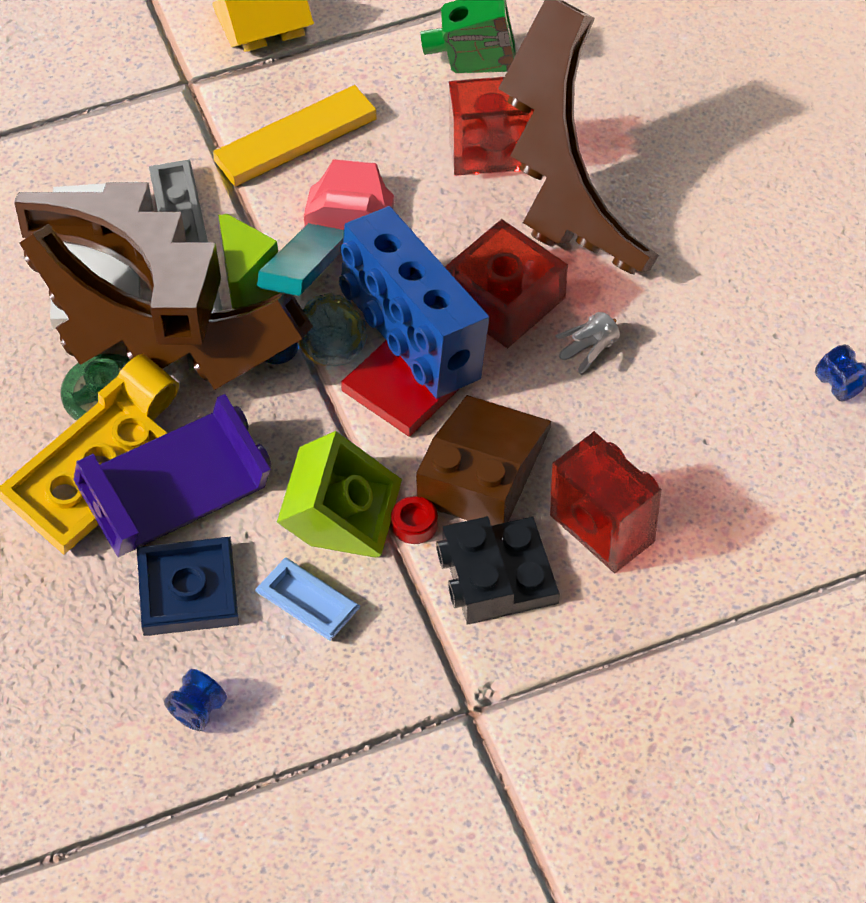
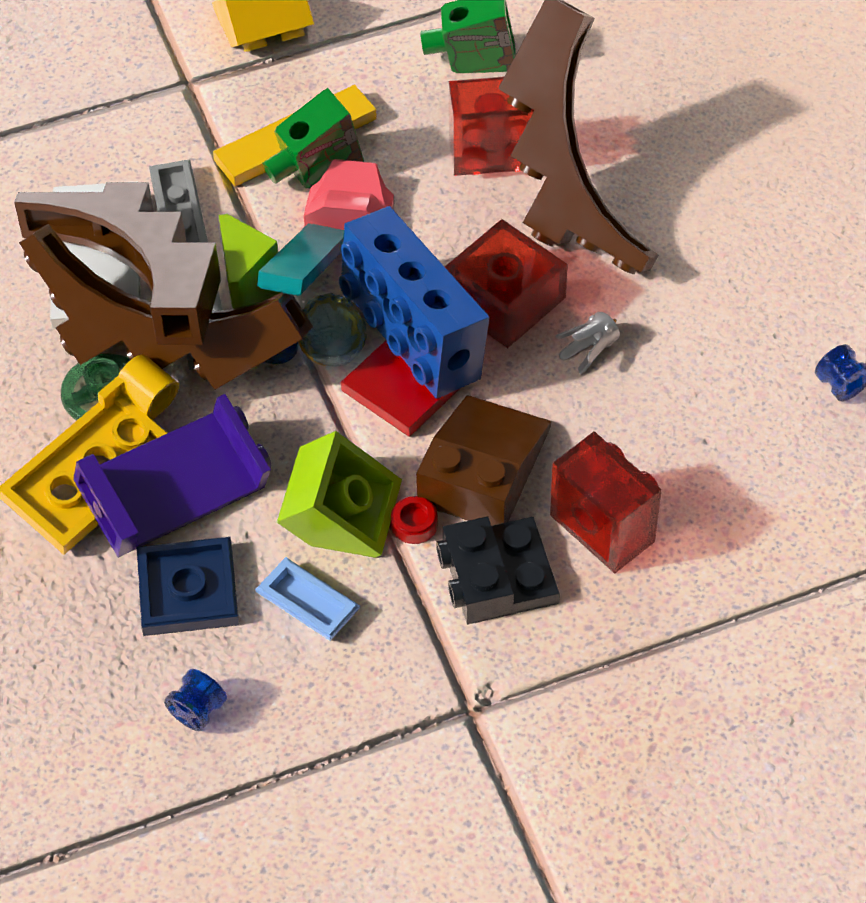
(312, 139): none -> green torso

